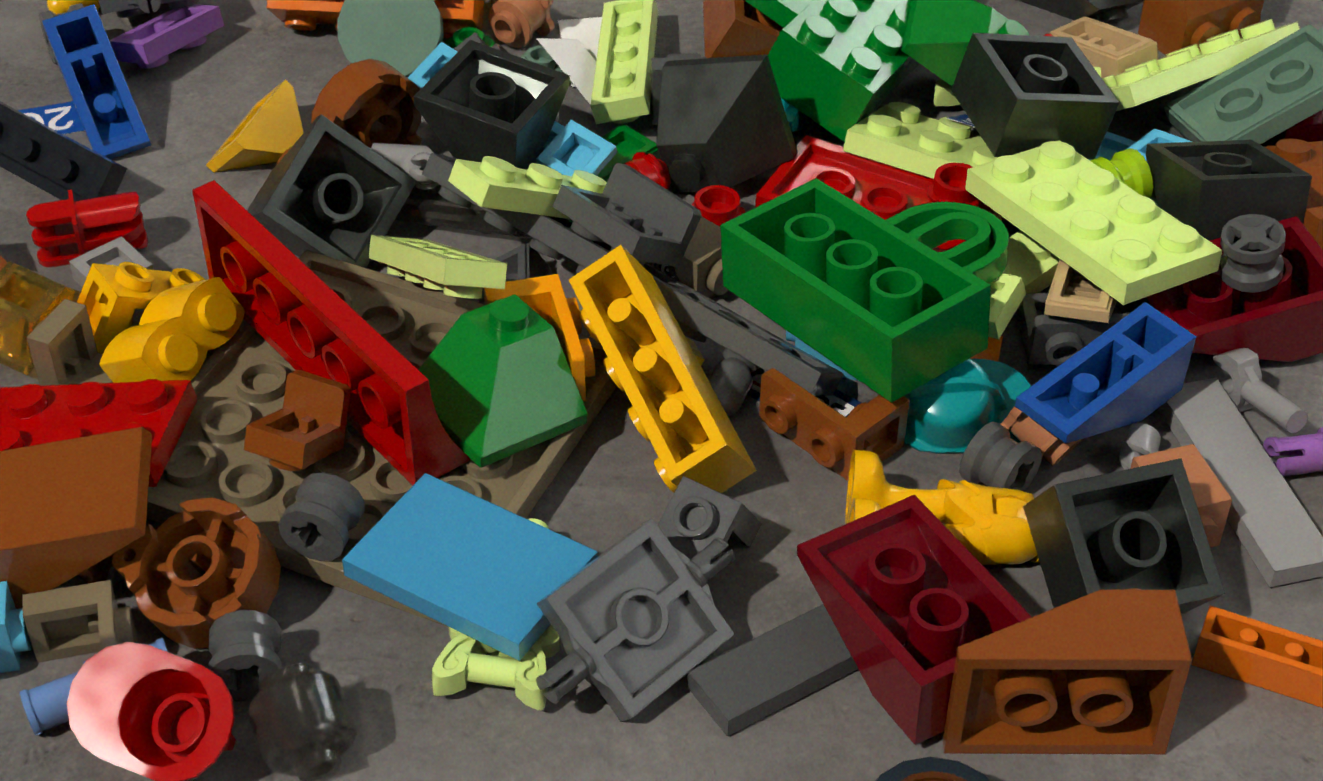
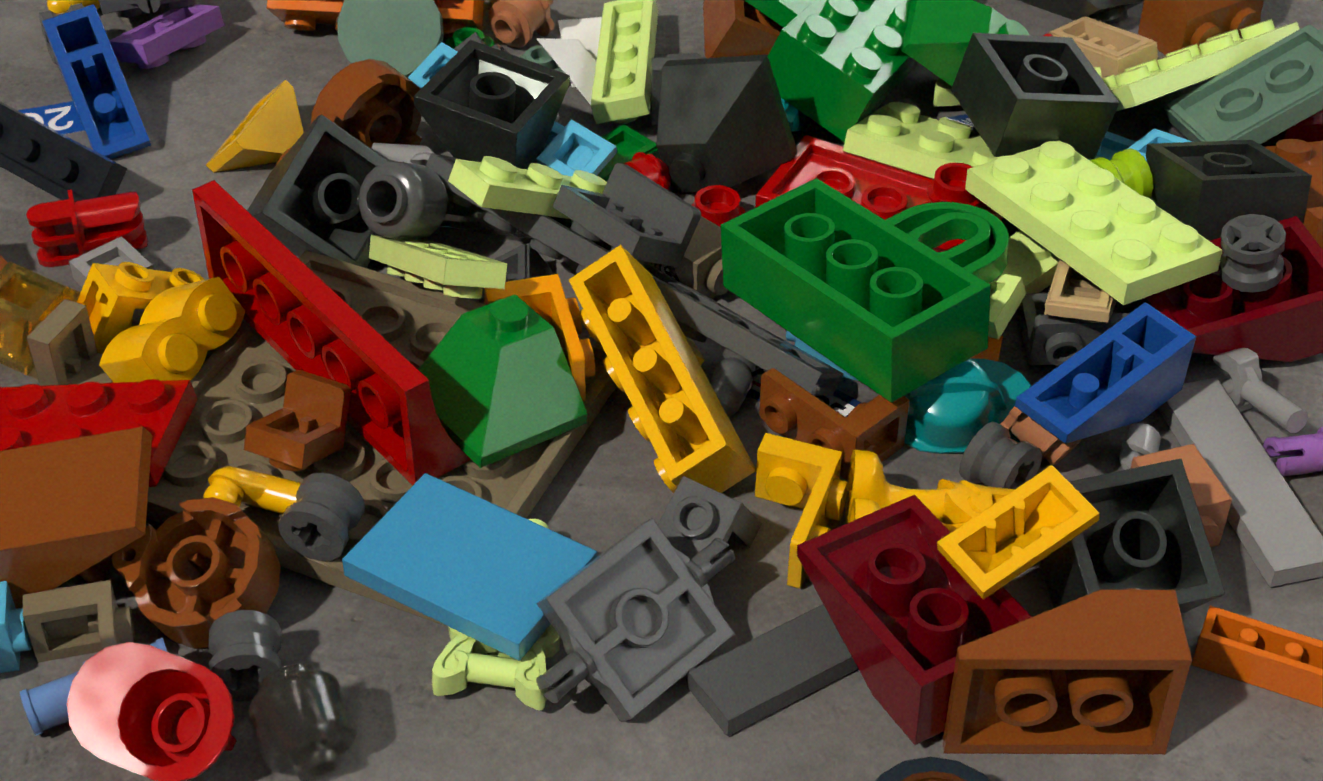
(252, 488): none -> yellow arm
(403, 201): none -> dark grey head
(801, 478): none -> yellow bracket
(1017, 531): none -> yellow slope

